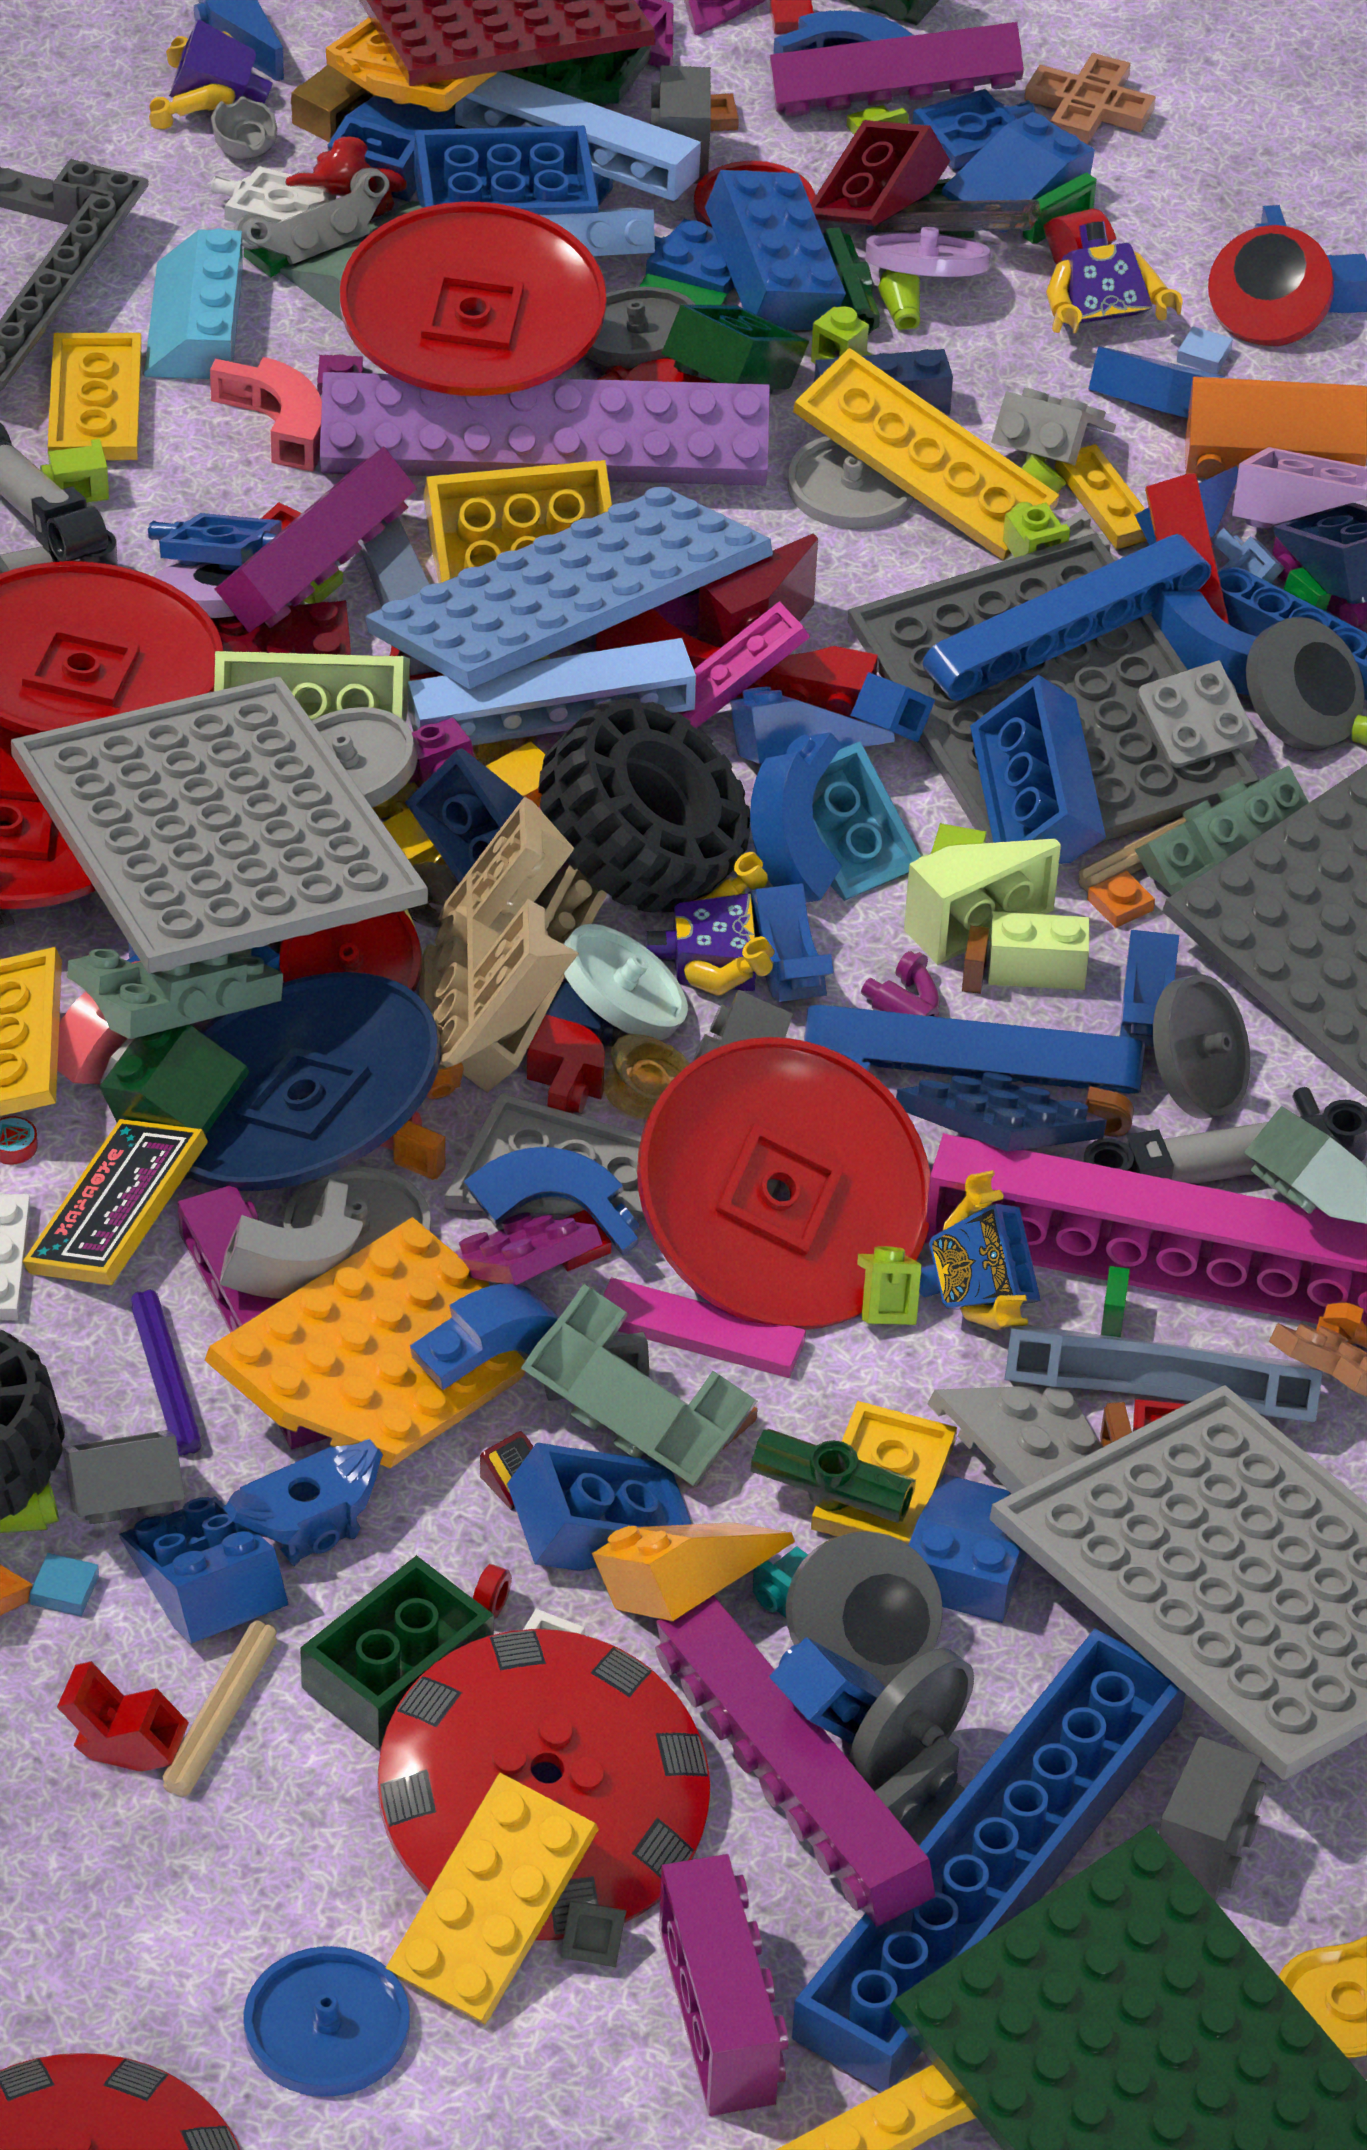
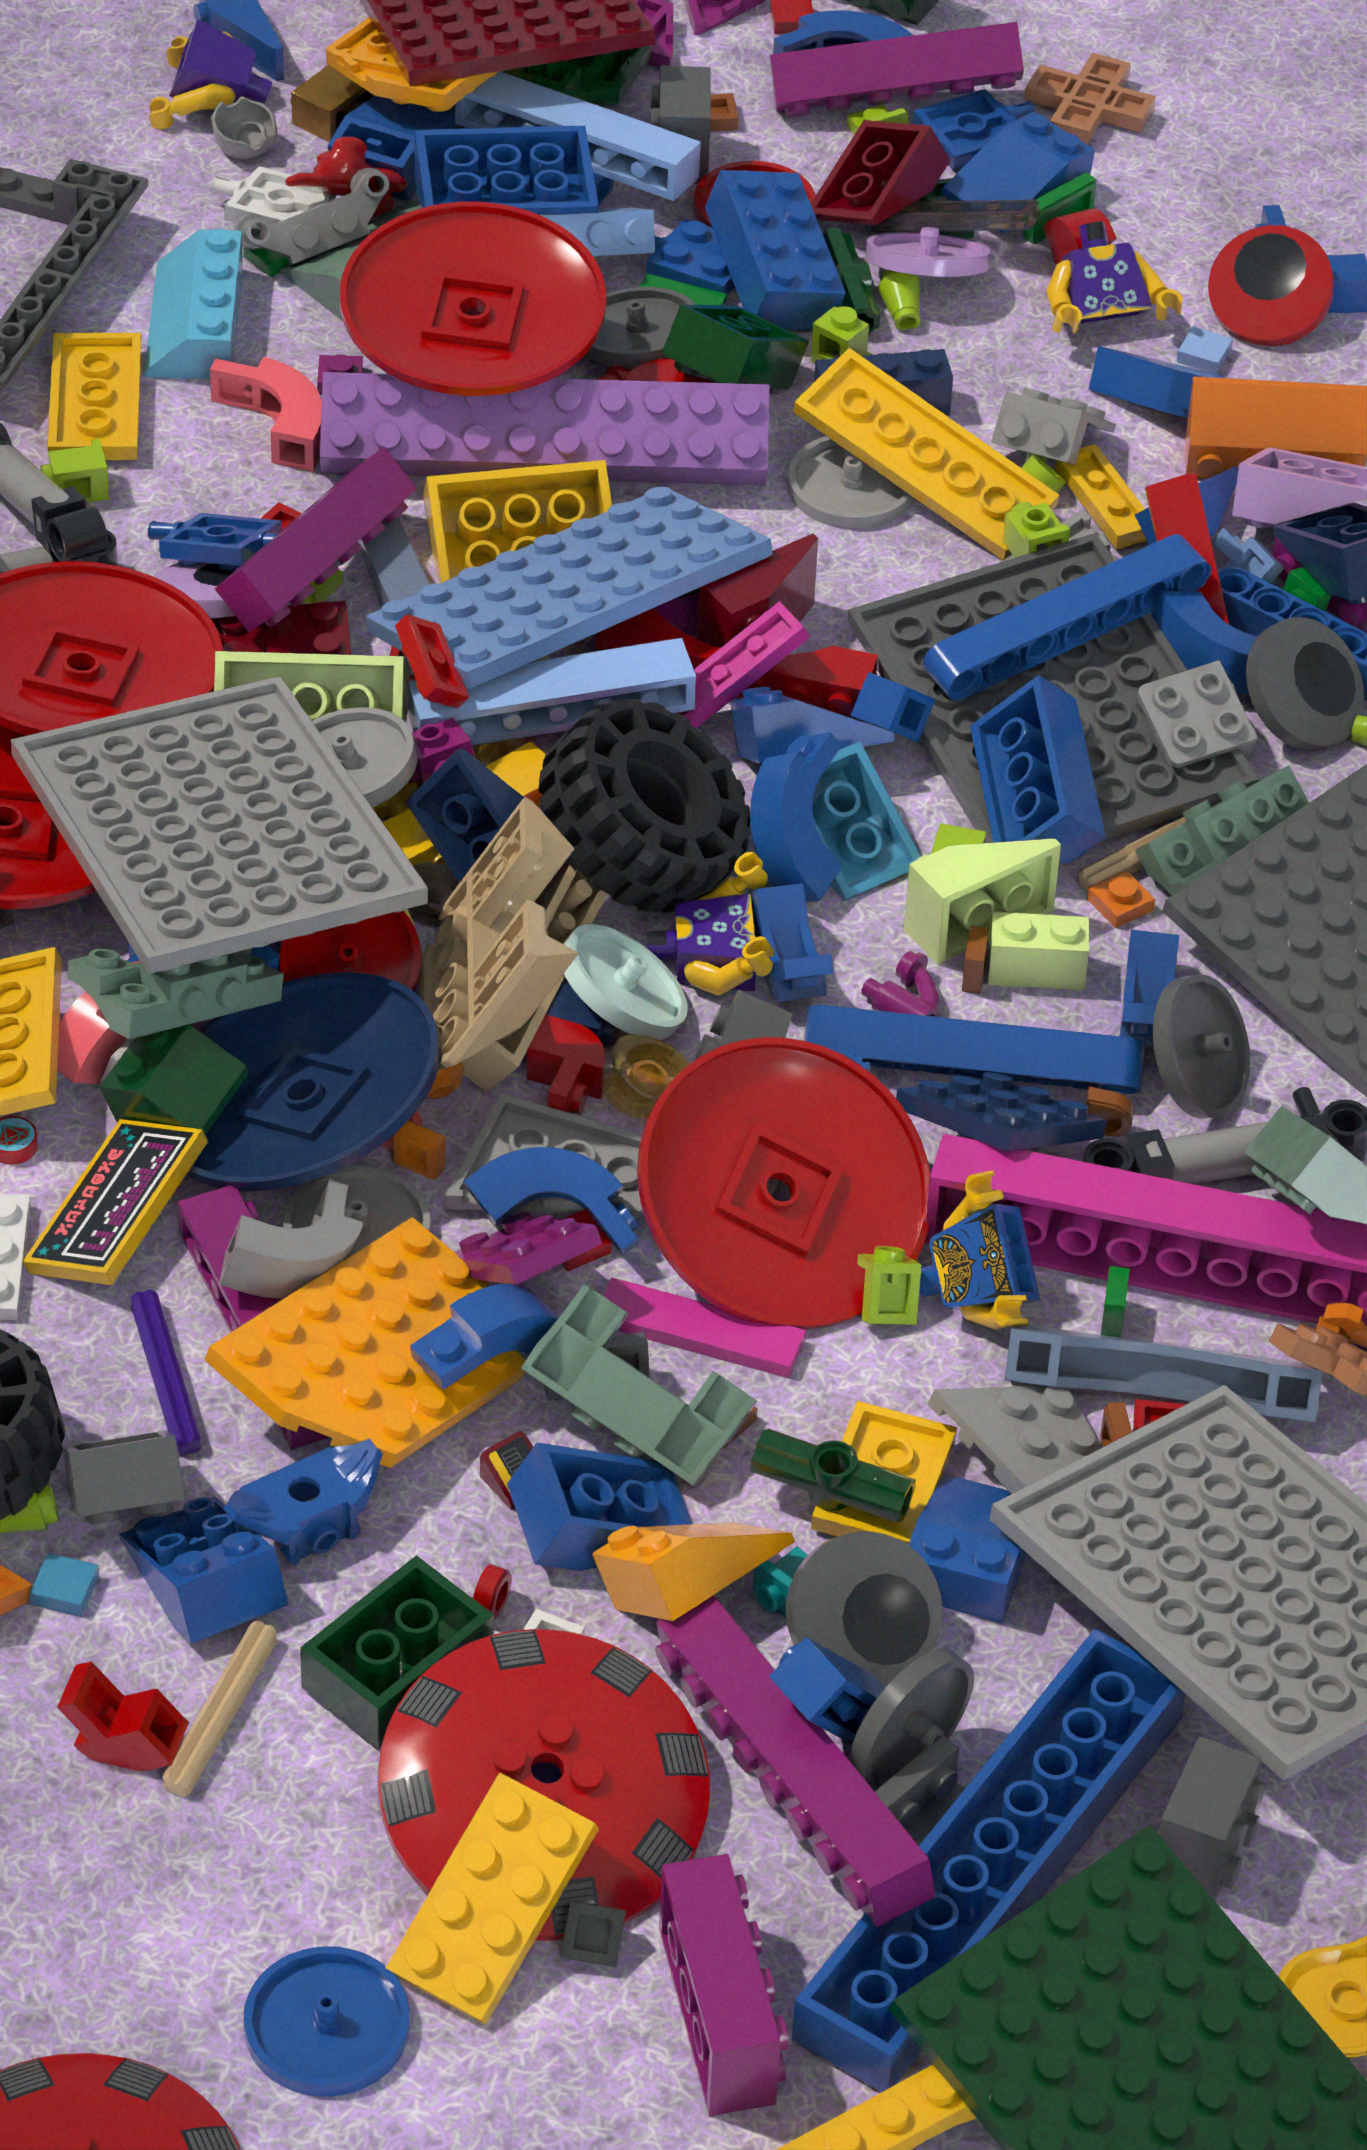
(431, 661): none -> red plate

